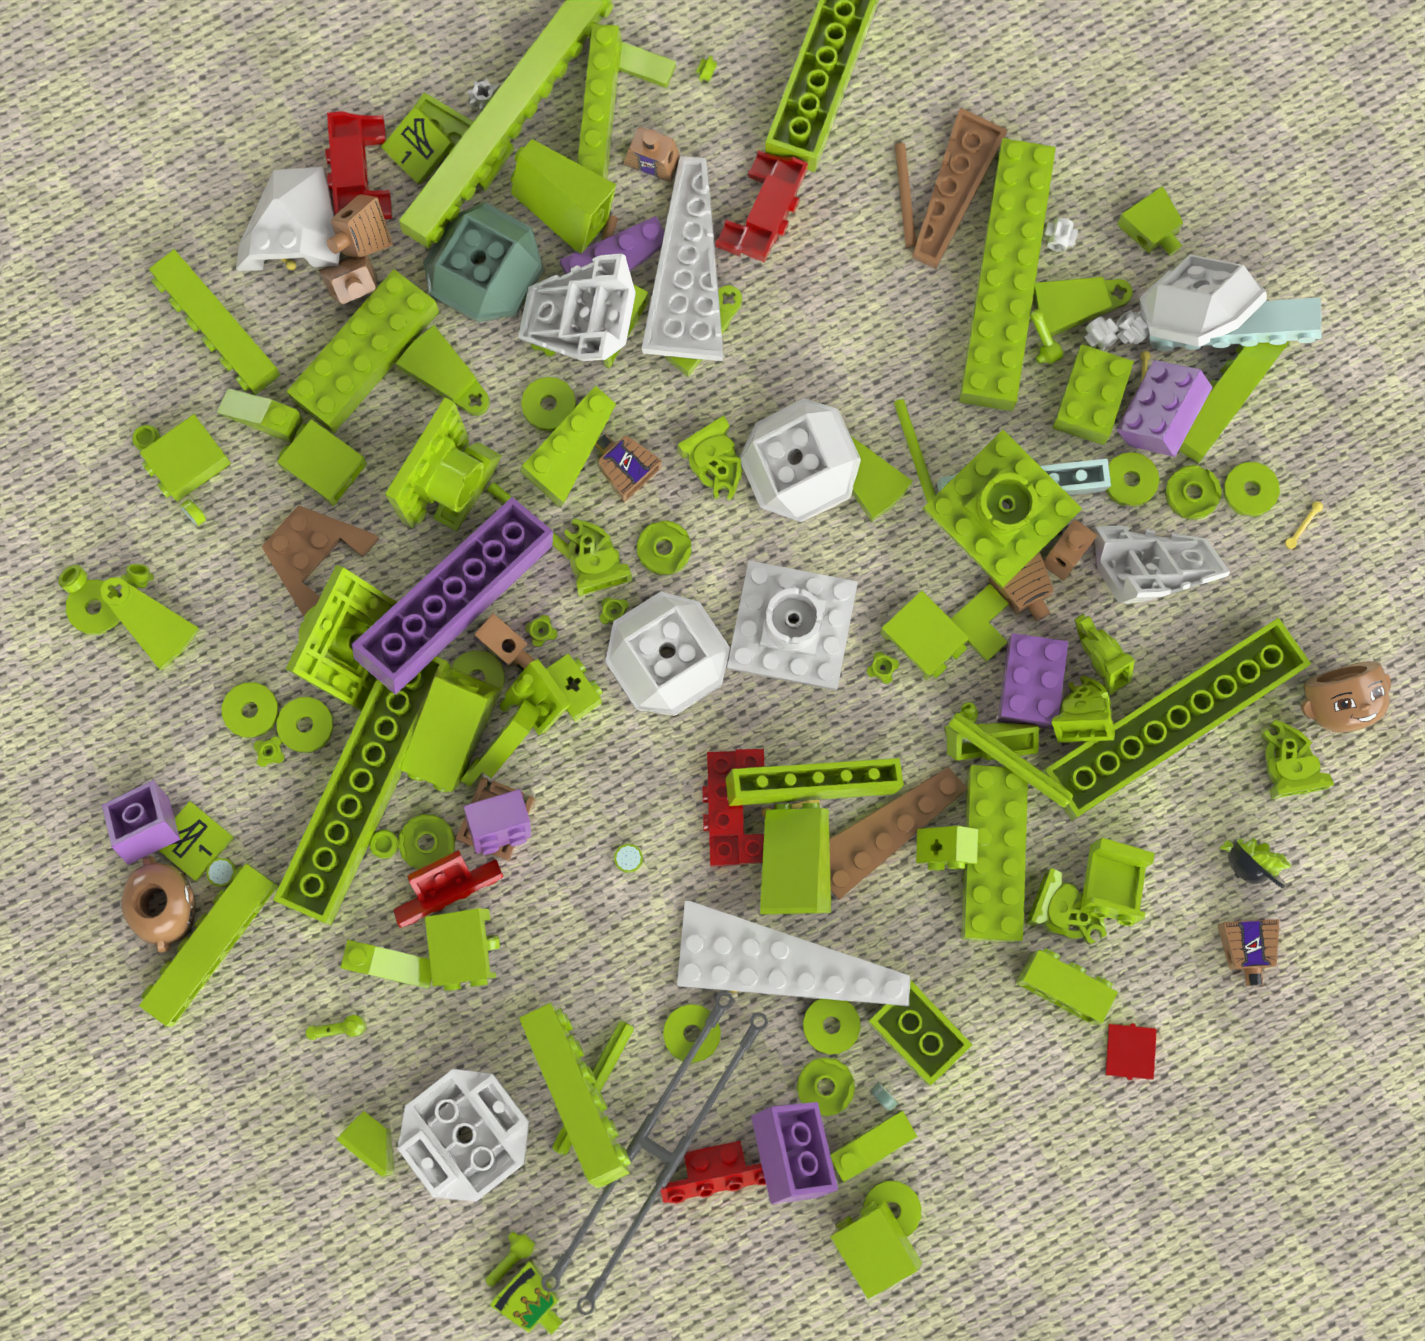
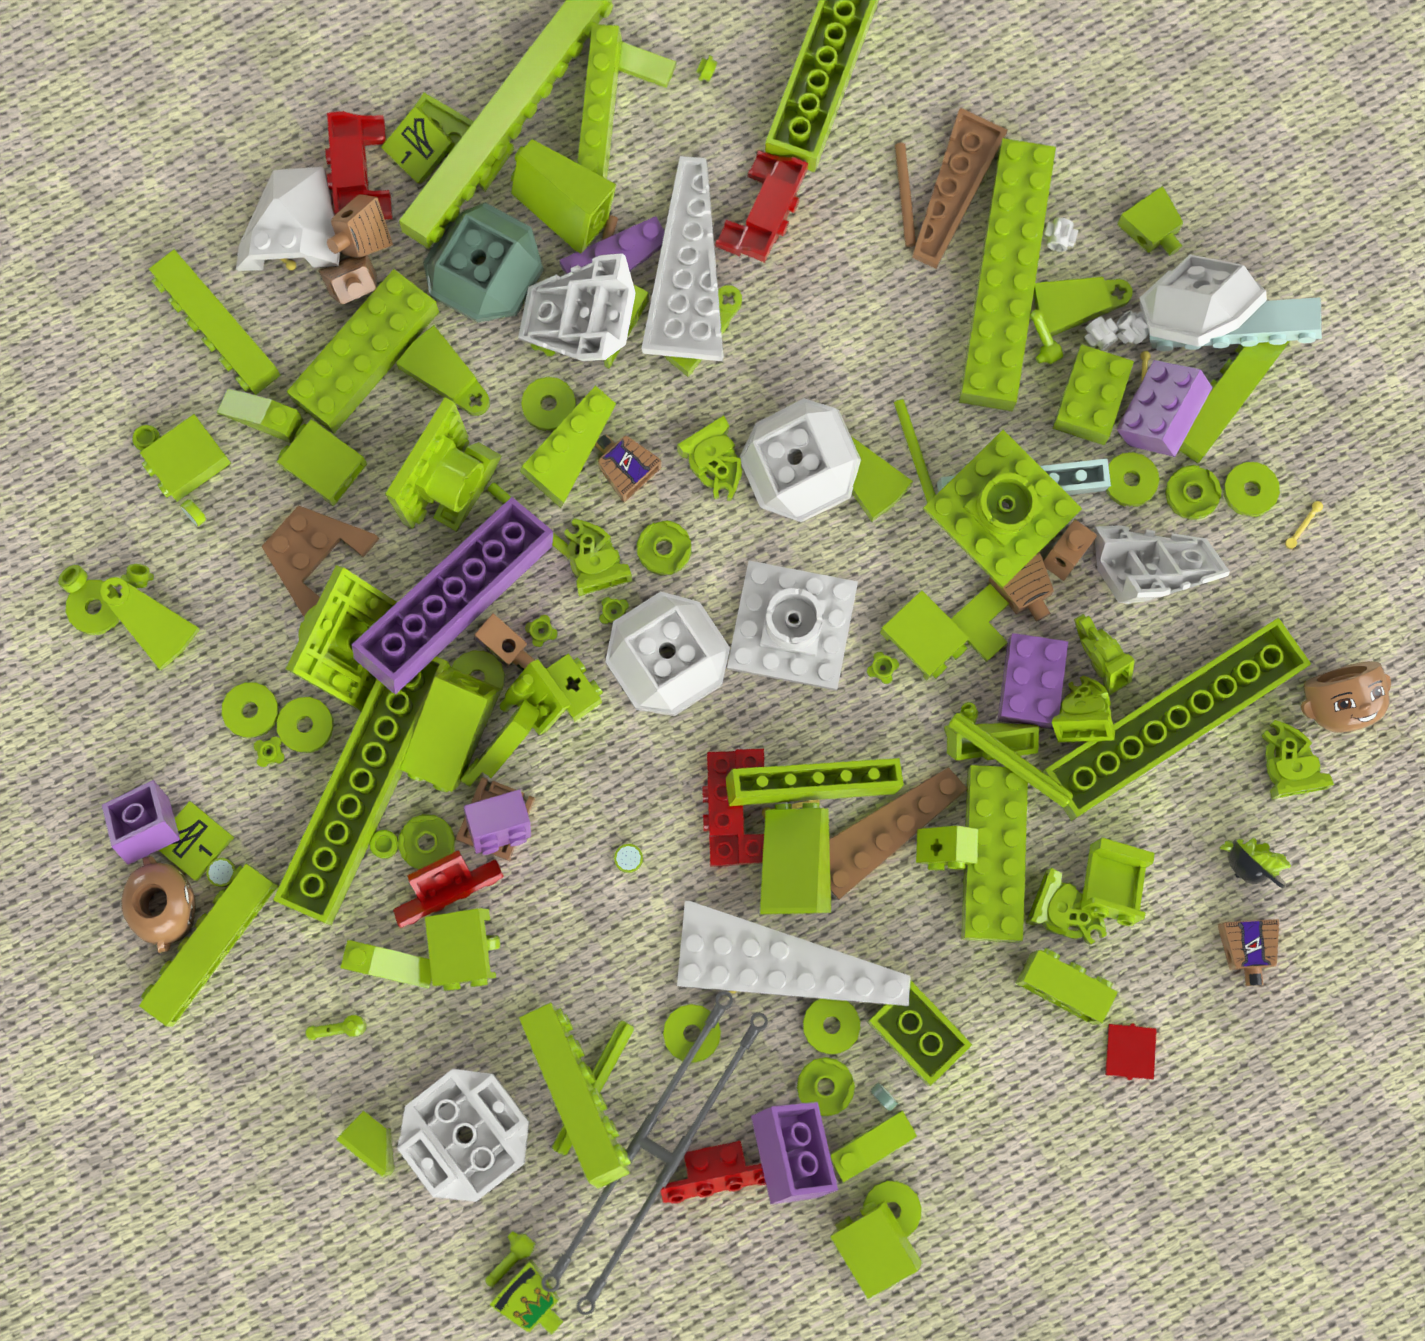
(480, 89): white gear -> none
(651, 152): medium nougat torso -> none

